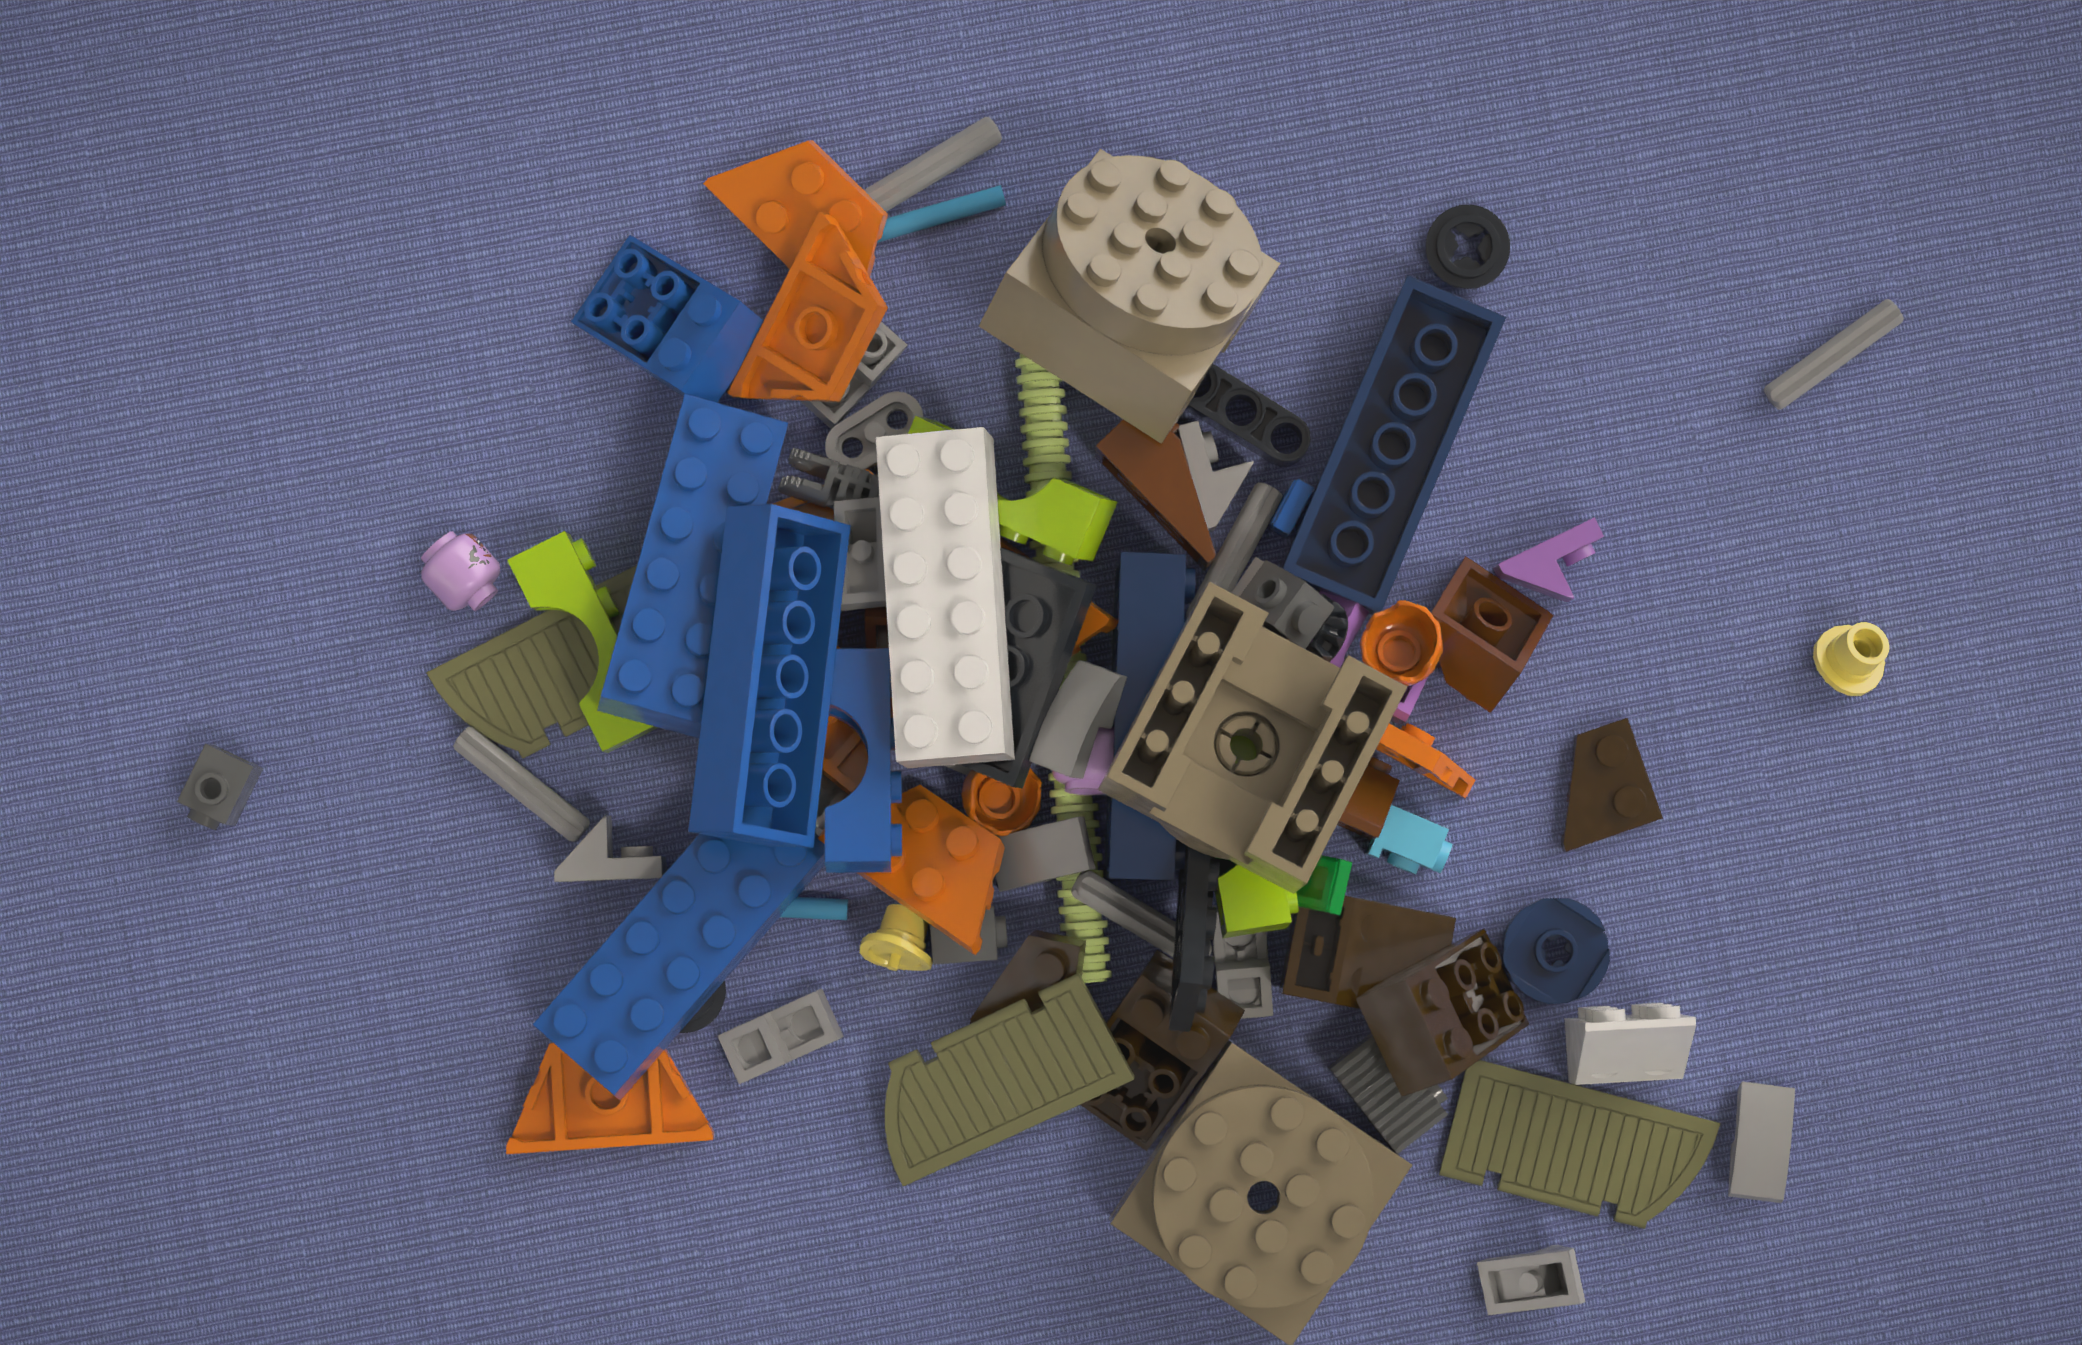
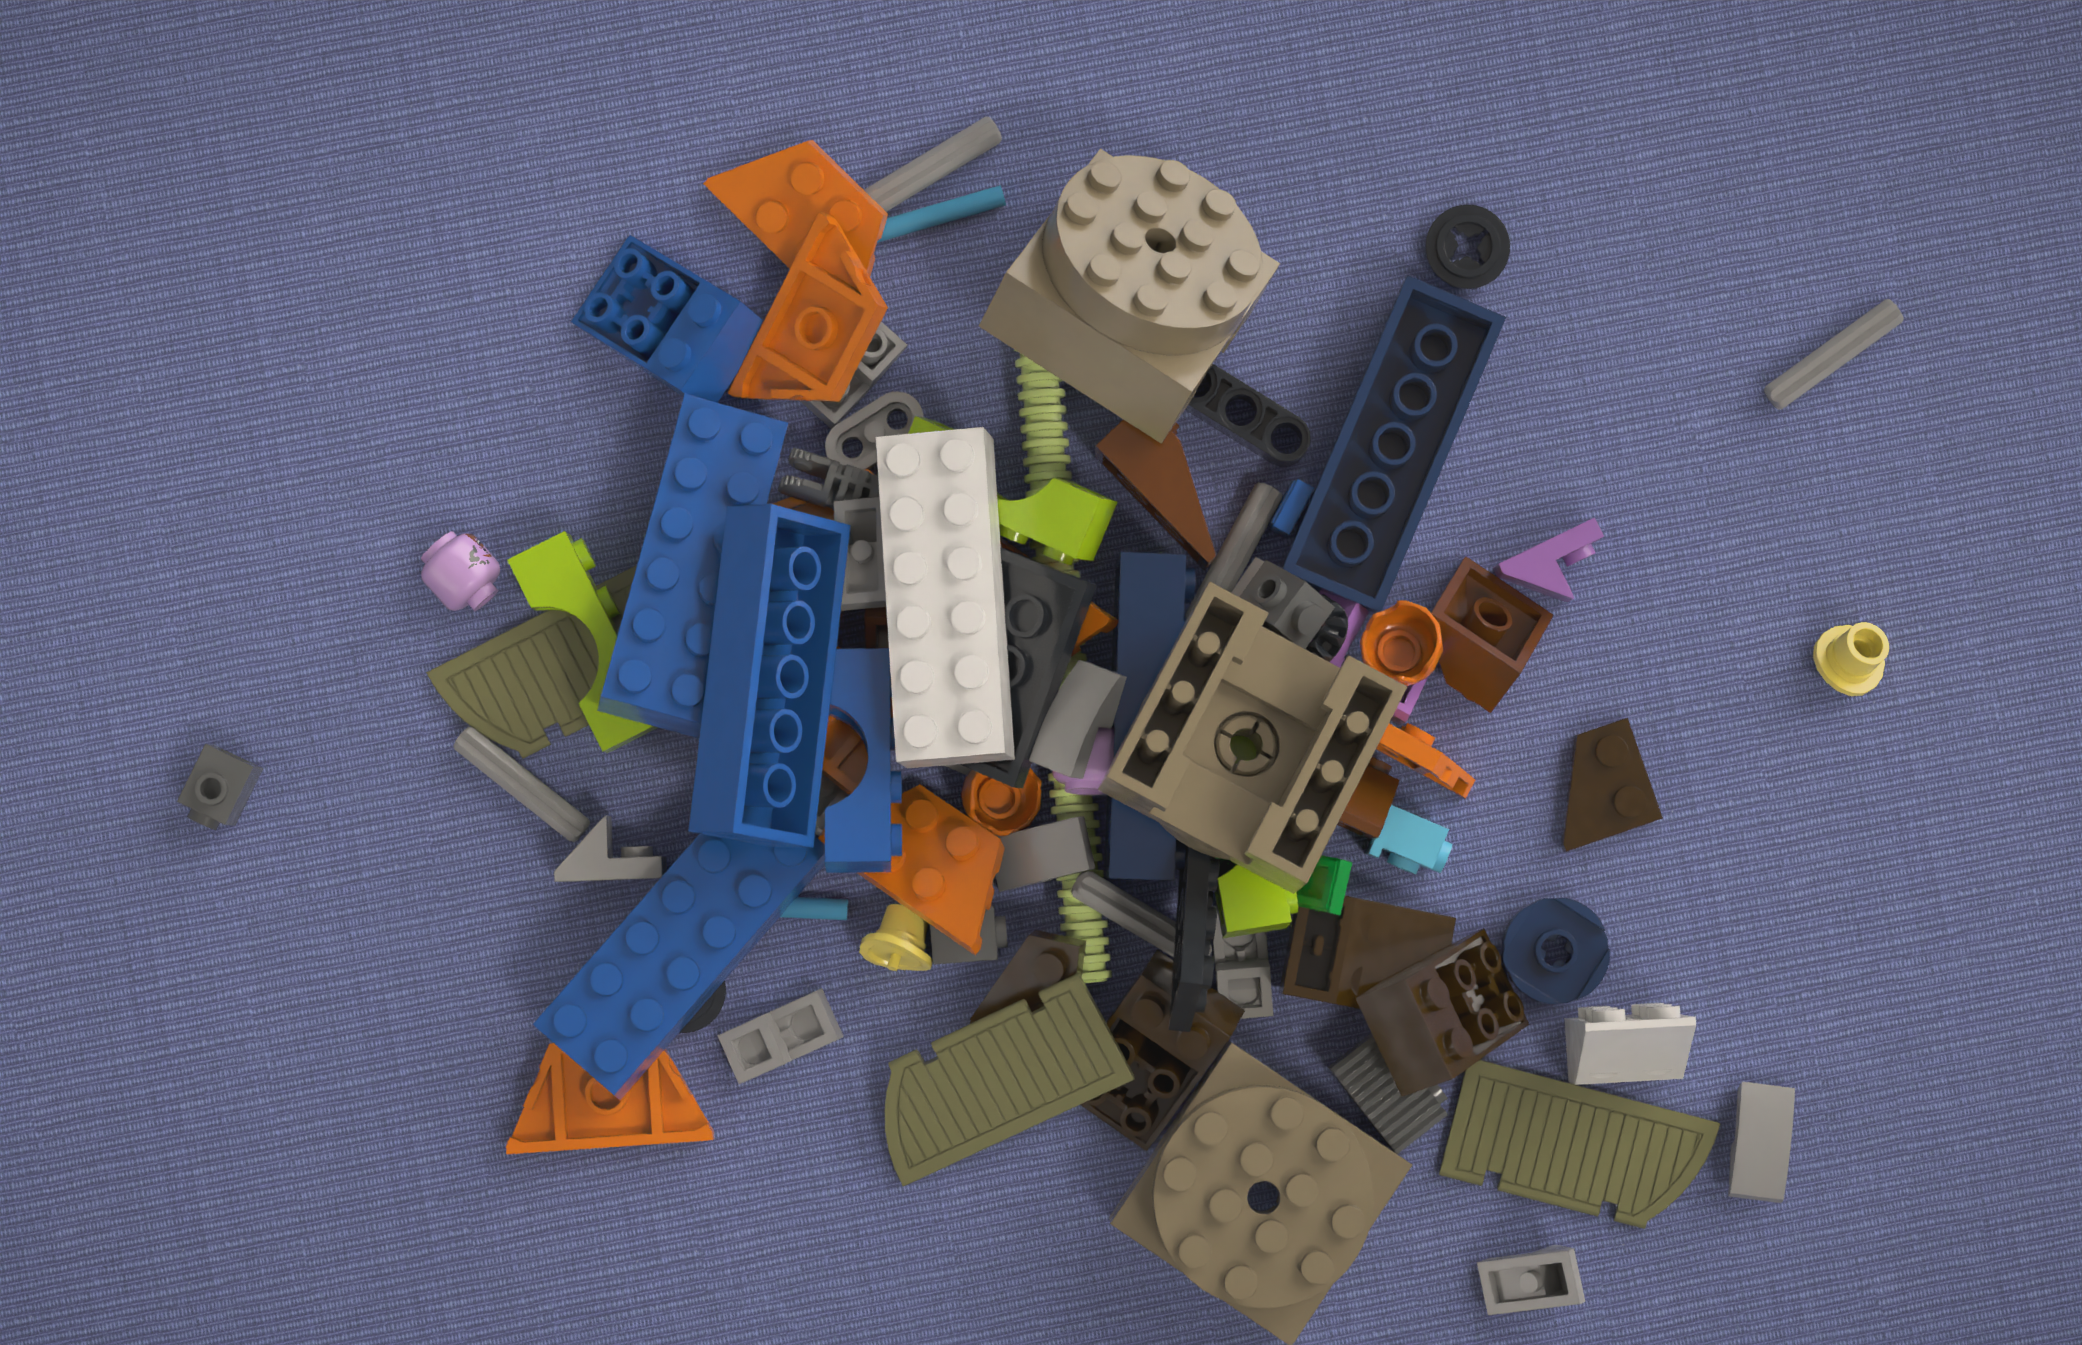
(1213, 488): light grey slope -> none

